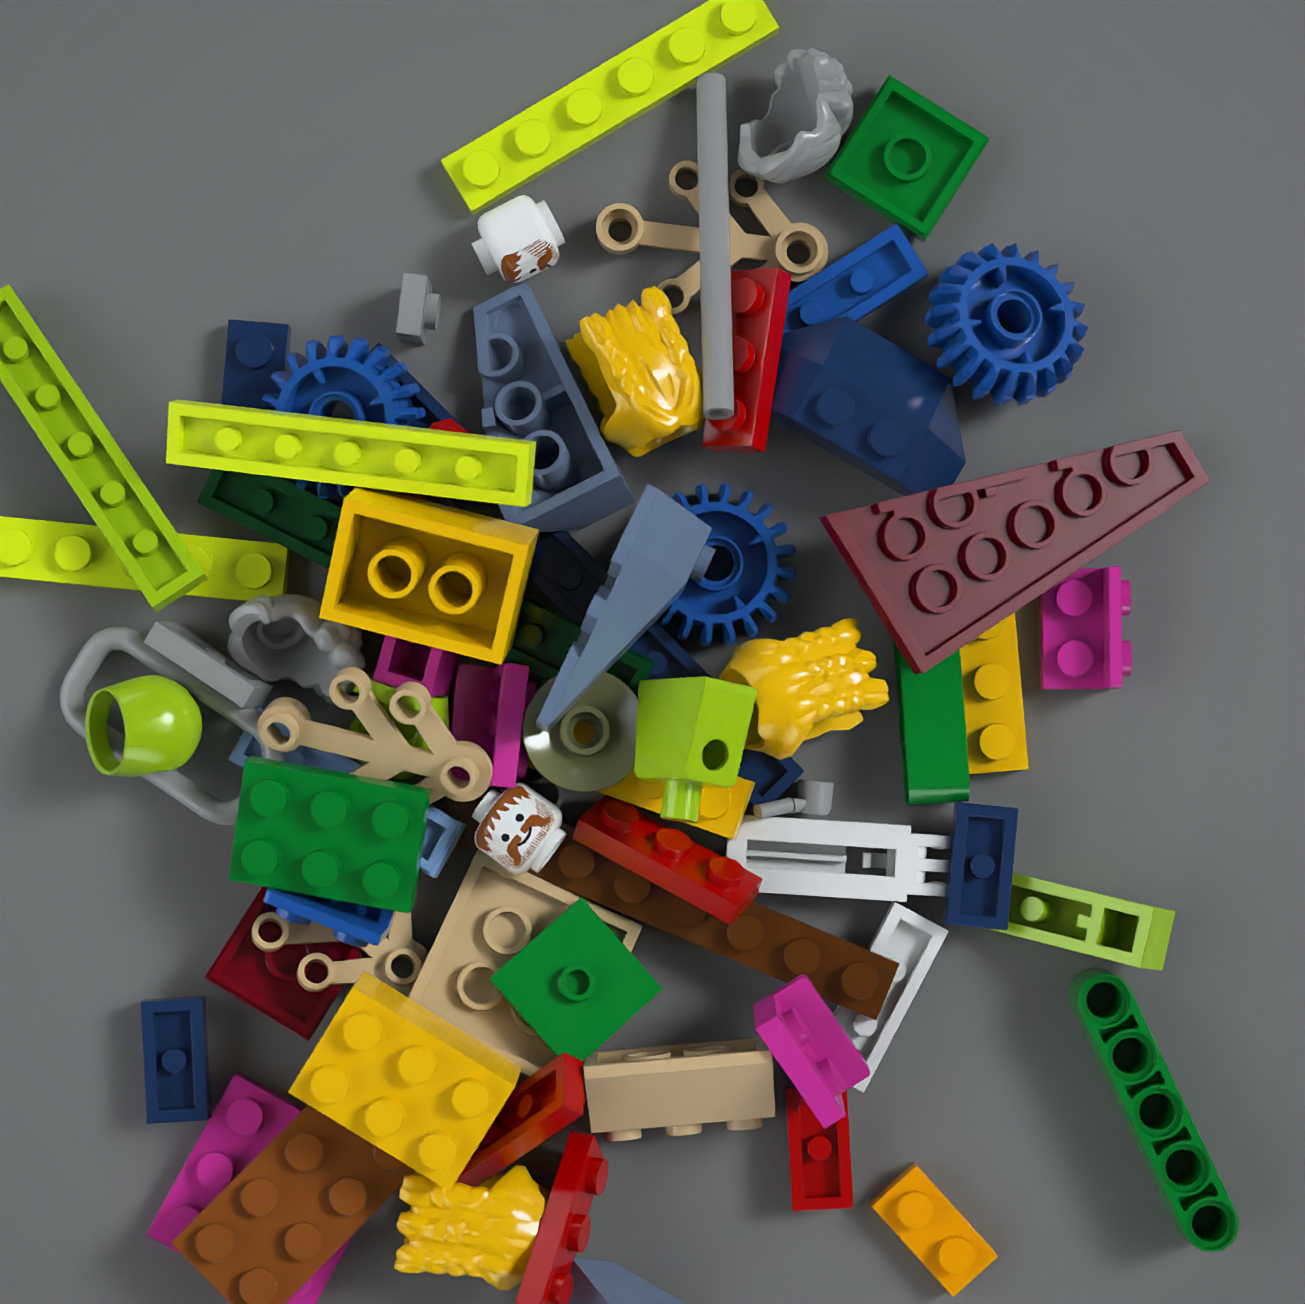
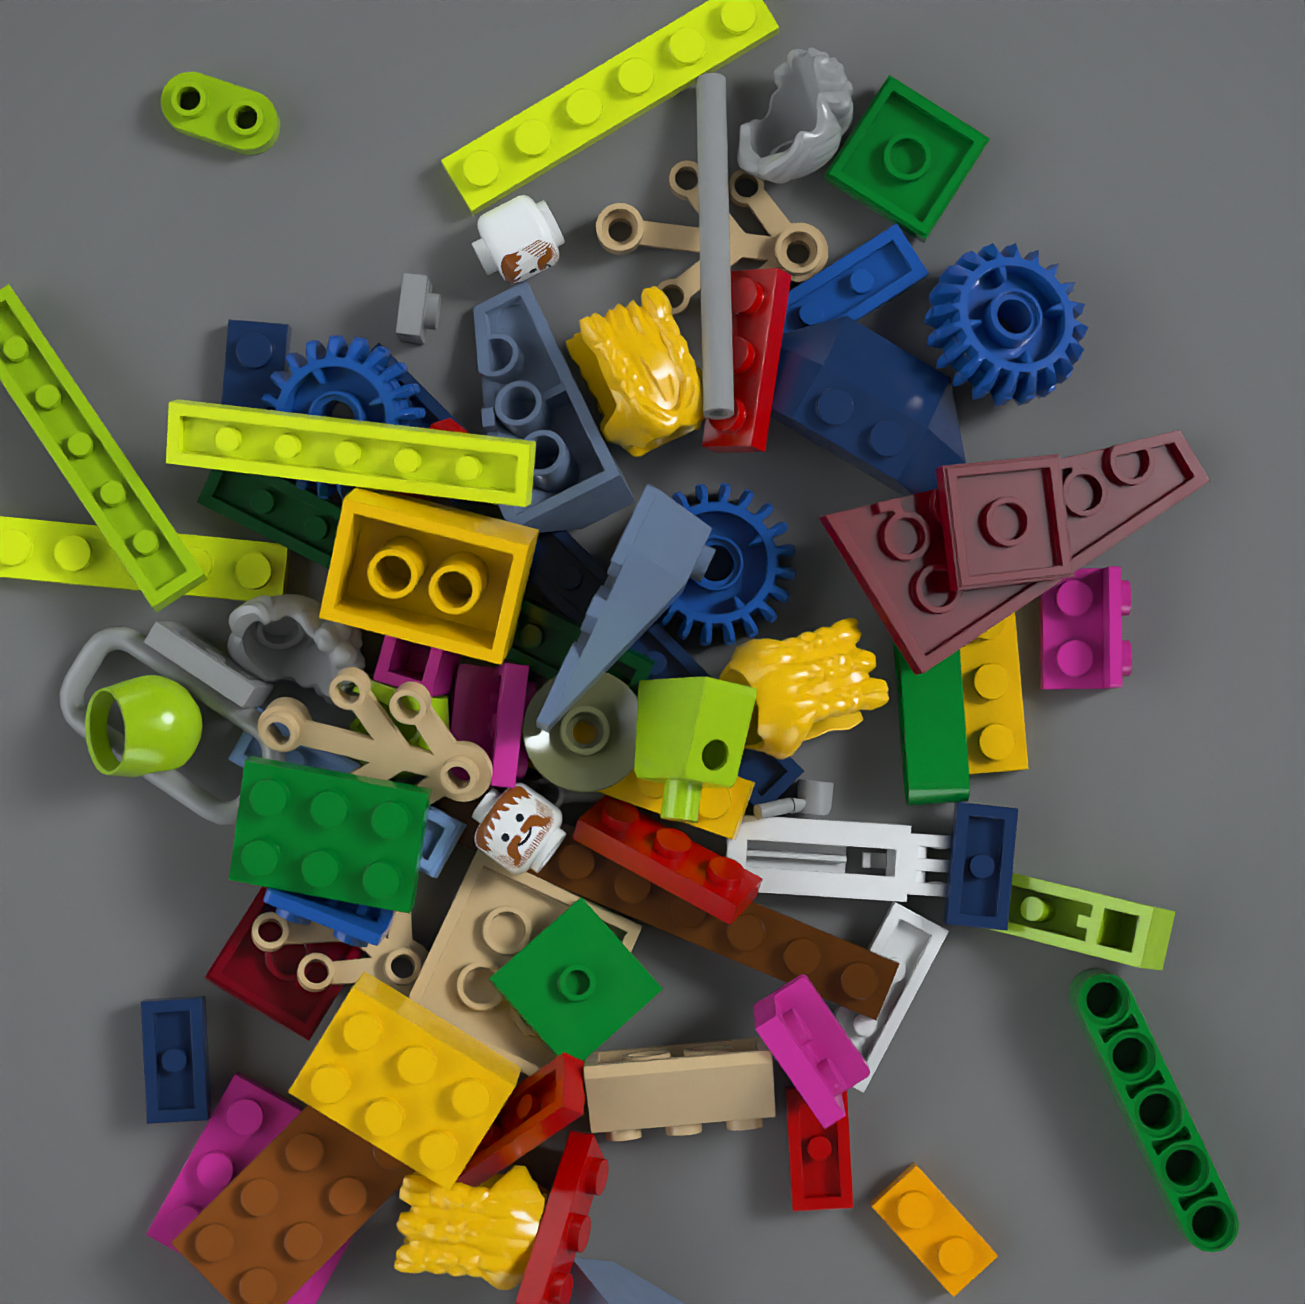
(218, 113): none -> lime plate
(1004, 522): none -> plate

